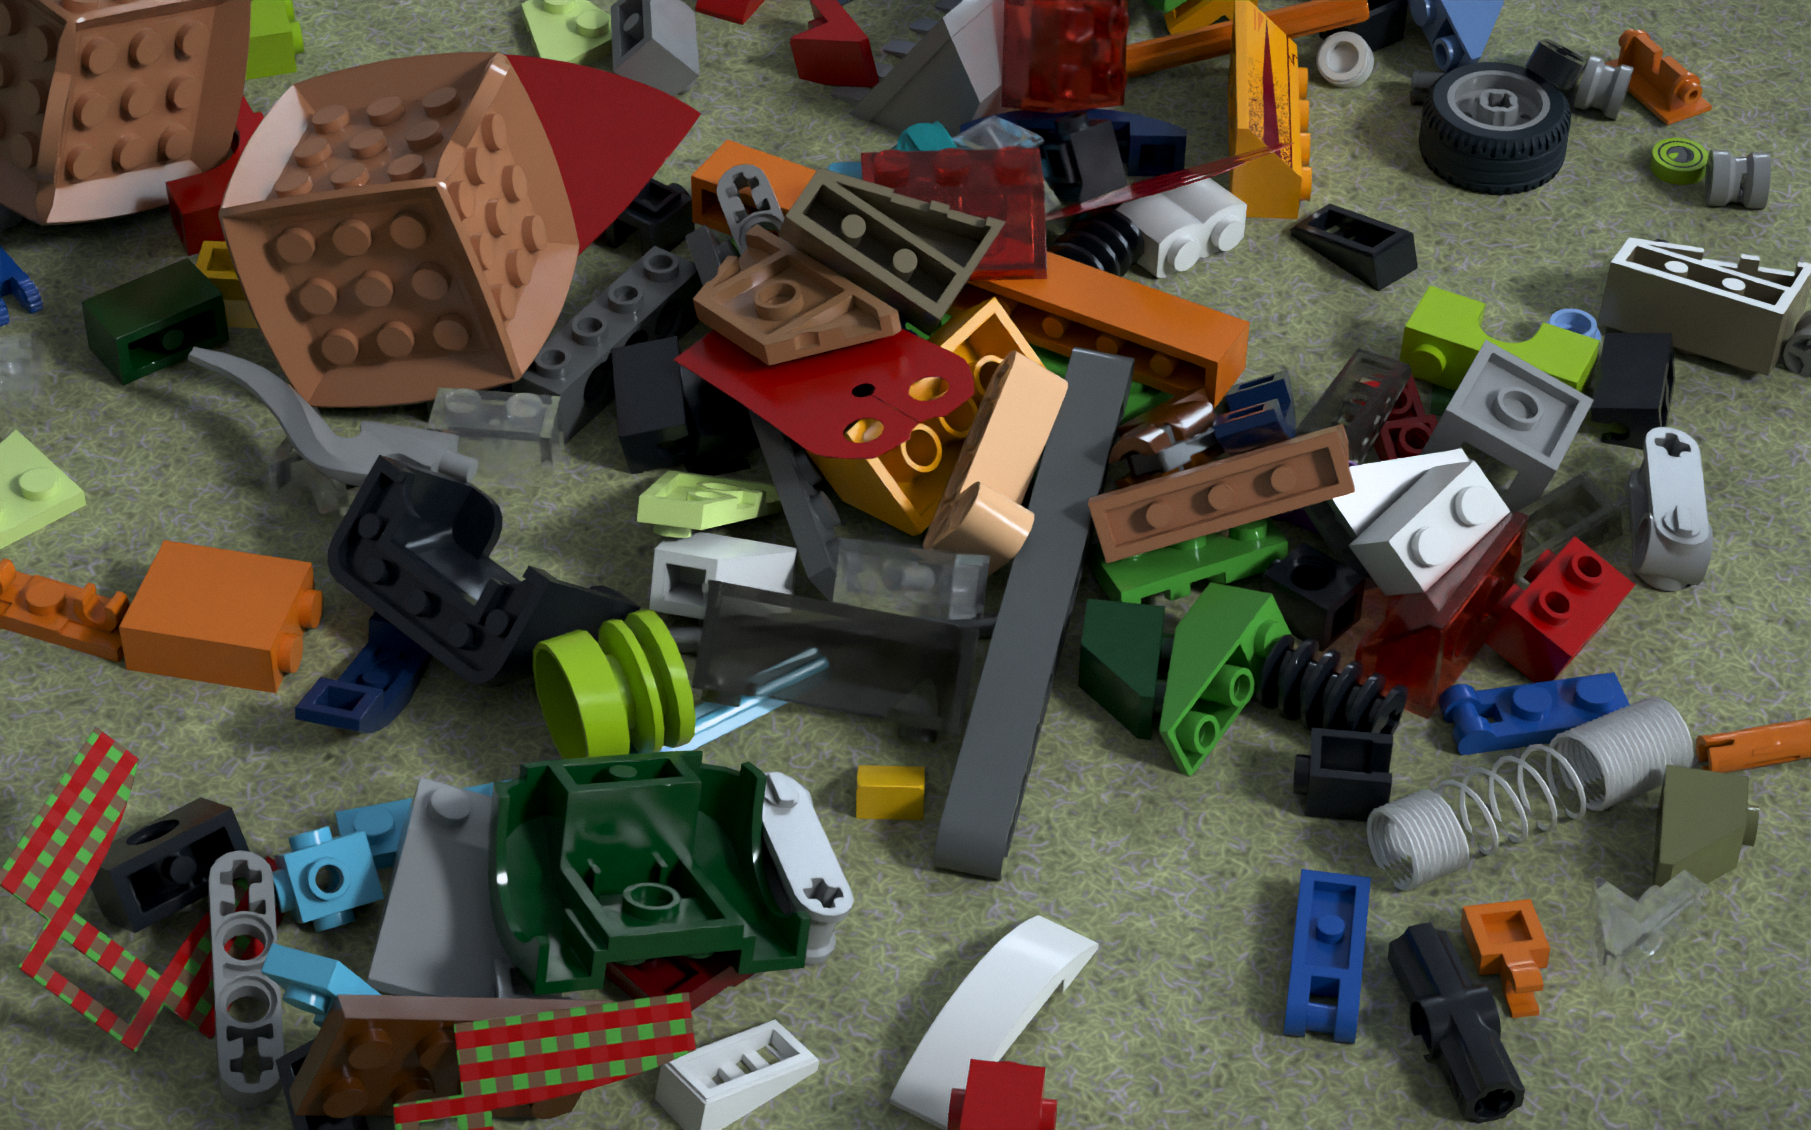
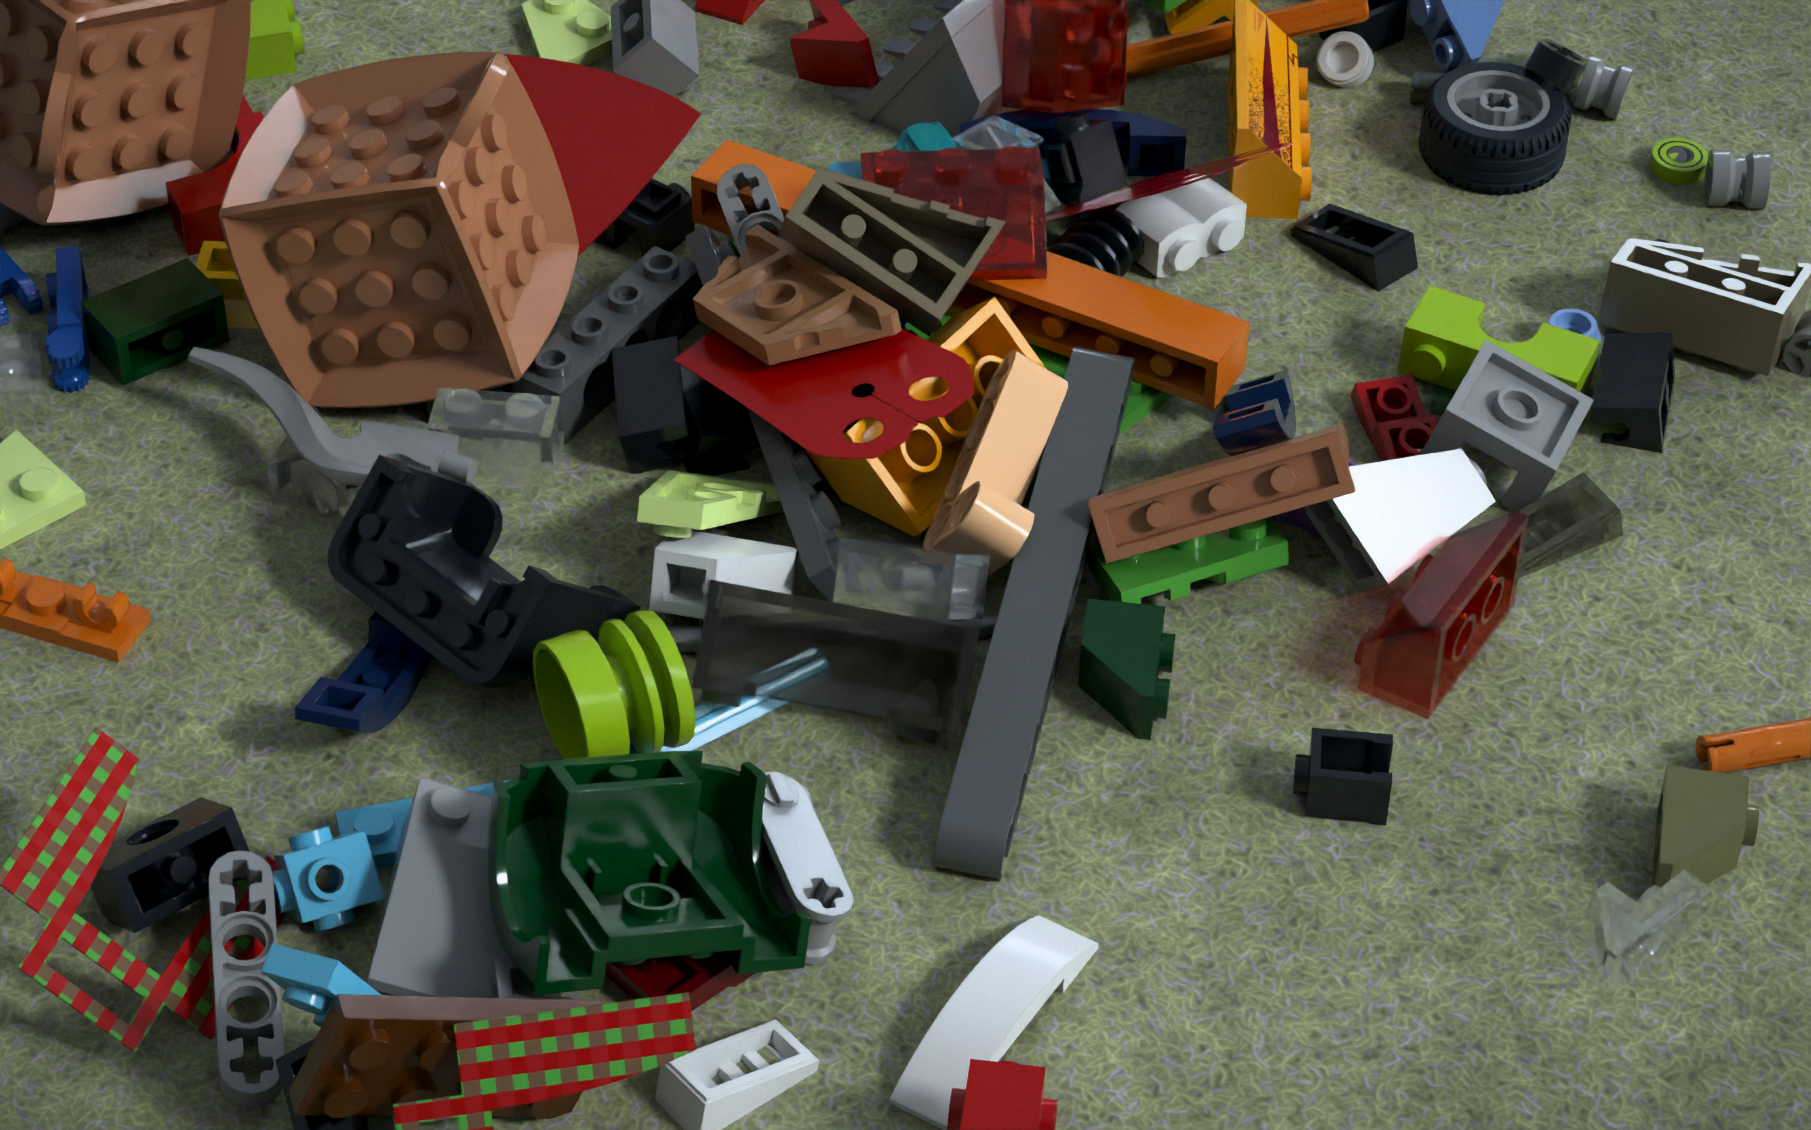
(67, 336): none -> blue hinge
(221, 616): orange brick -> none
(890, 792): yellow slope -> none
(1168, 438): reddish brown plate -> none
(1216, 668): bright green slope -> none
(1315, 594): black brick -> none
(1324, 696): black piece -> none
(1327, 954): blue plate -> none
(1364, 420): clear smoke slope -> none
(1429, 528): white brick -> none
(1456, 1023): black piece -> none
(1508, 942): orange plate -> none
(1527, 711): blue plate -> none
(1558, 611): red brick -> none
(1623, 746): white piece -> none
(1659, 82): orange hinge -> none
(1669, 512): light grey piece -> none

